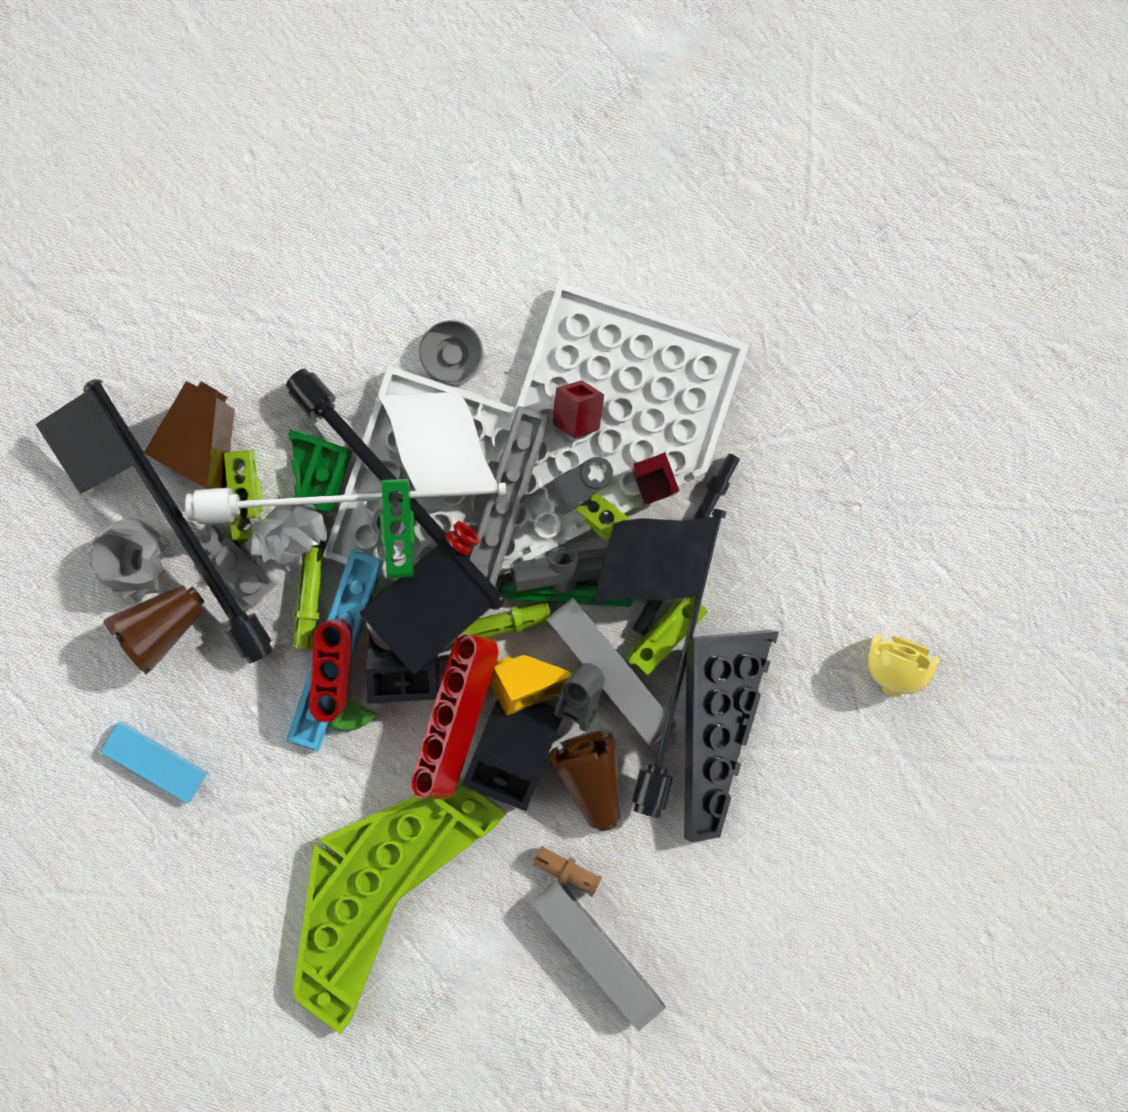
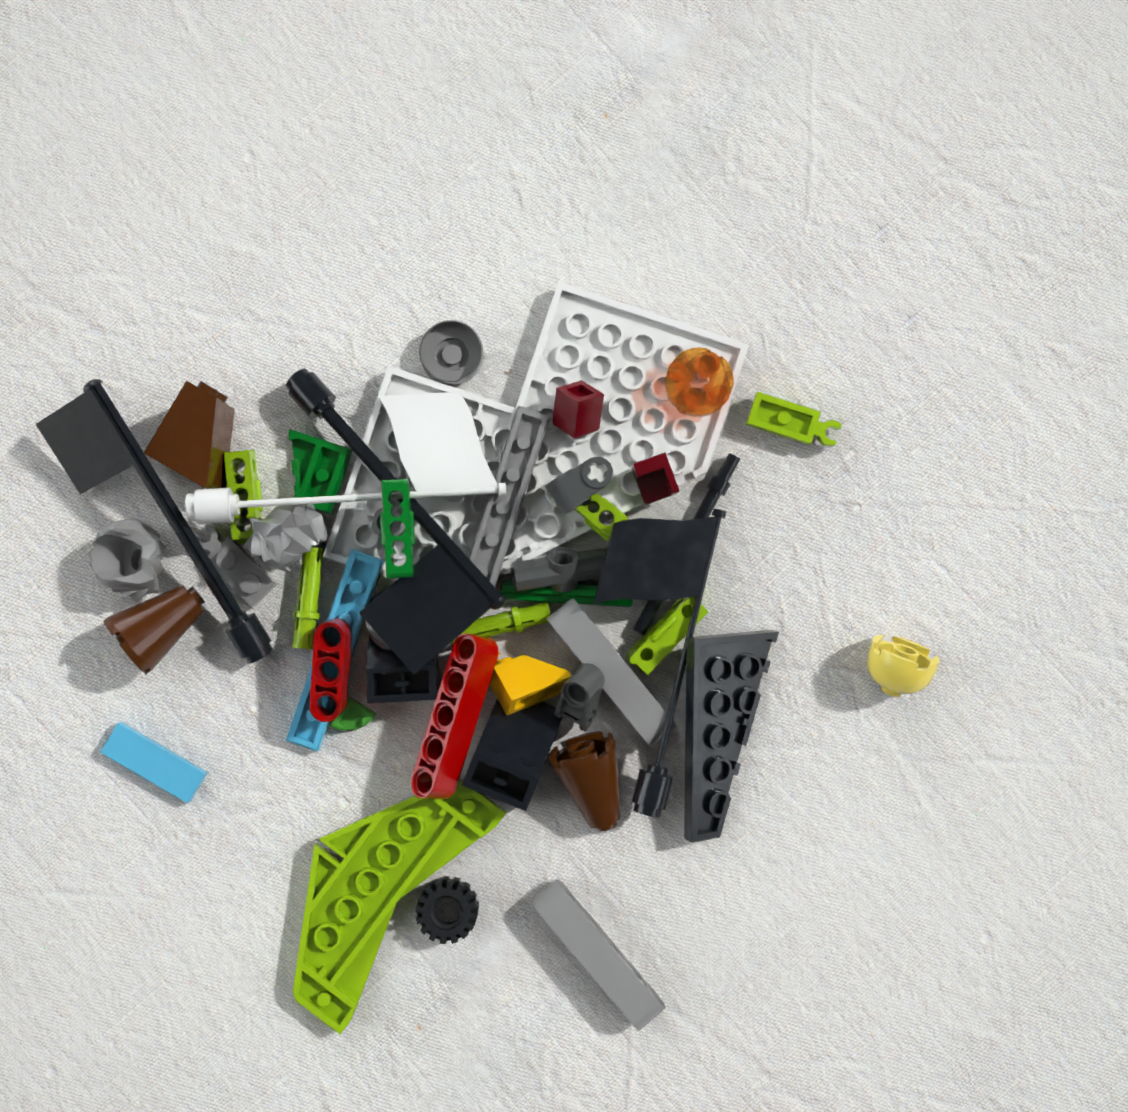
(447, 930): none -> black tyre
(462, 538): red bush -> none
(567, 871): medium nougat pin -> none
(708, 365): none -> clear orange plate
(789, 420): none -> lime plate

